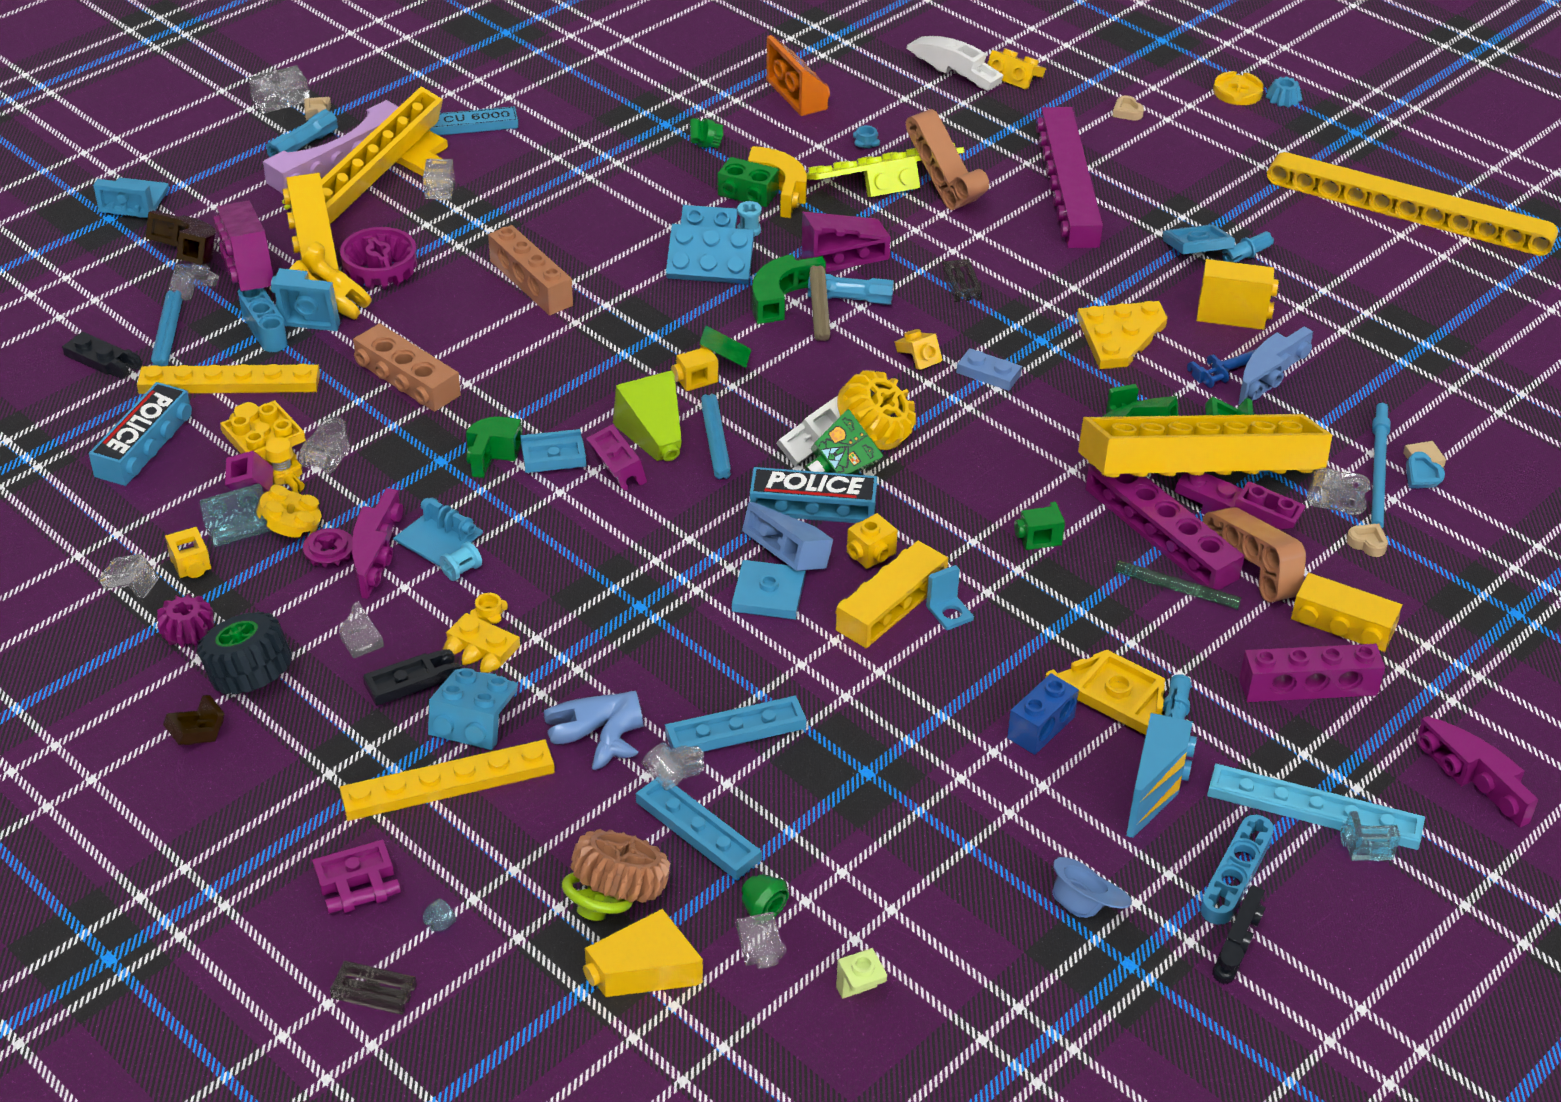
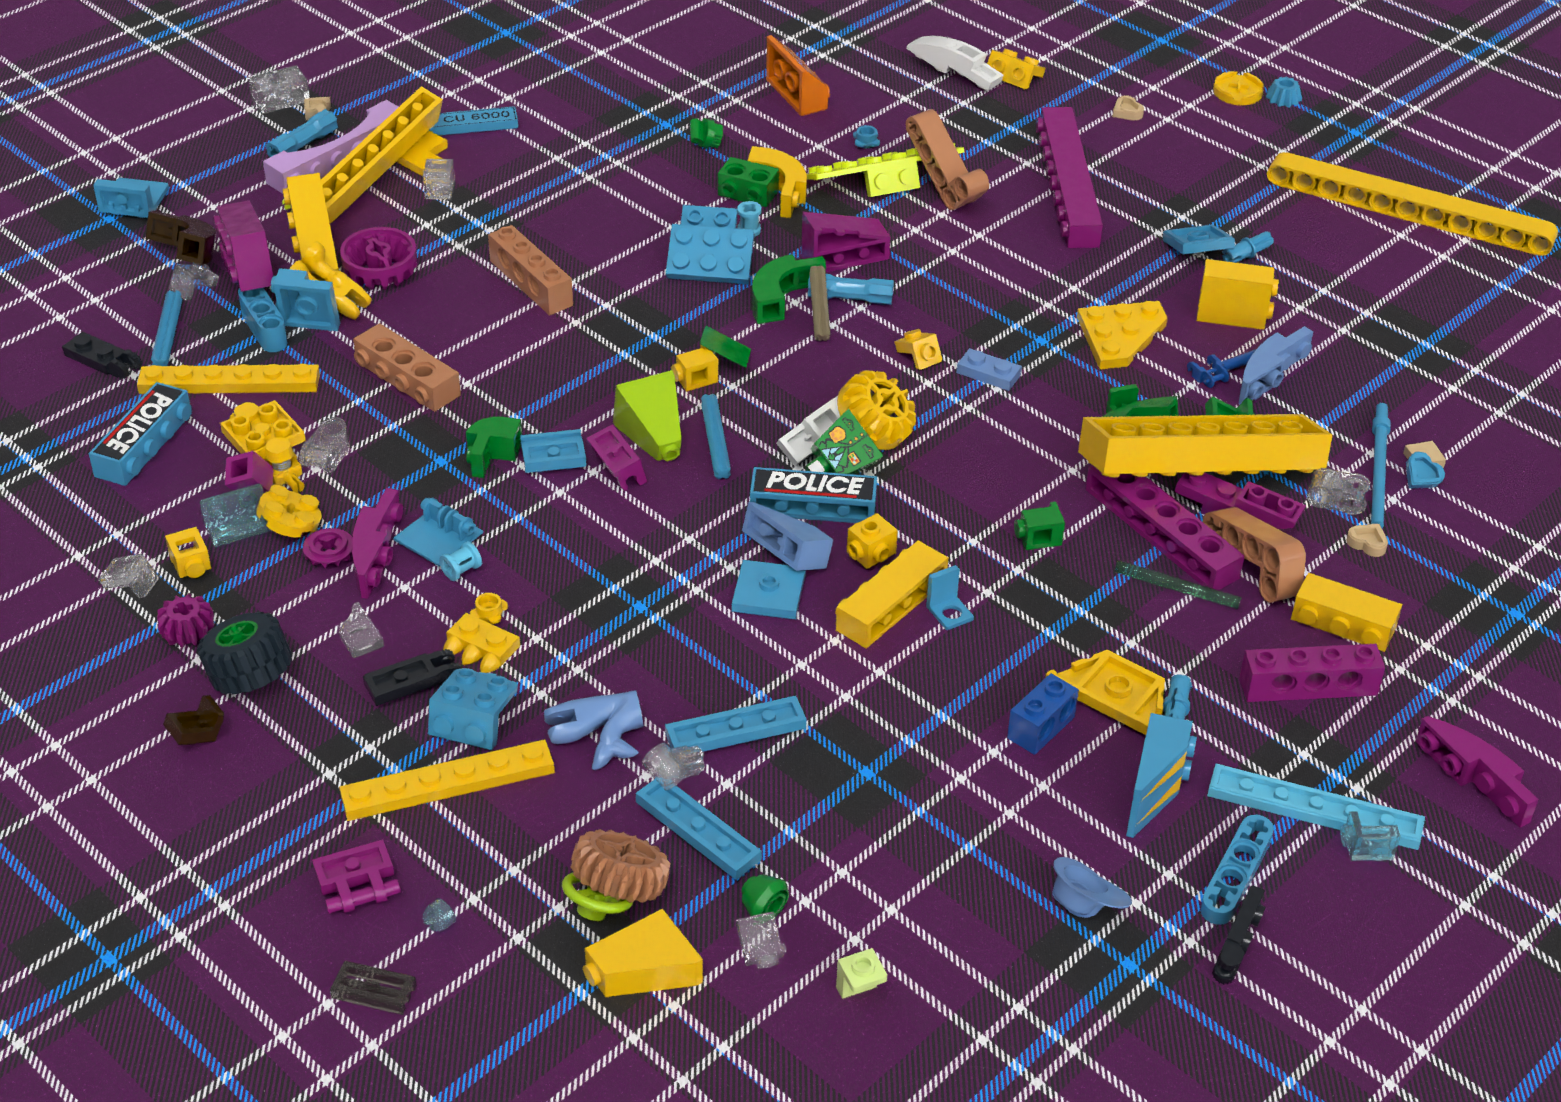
(957, 293): clear smoke tile -> none

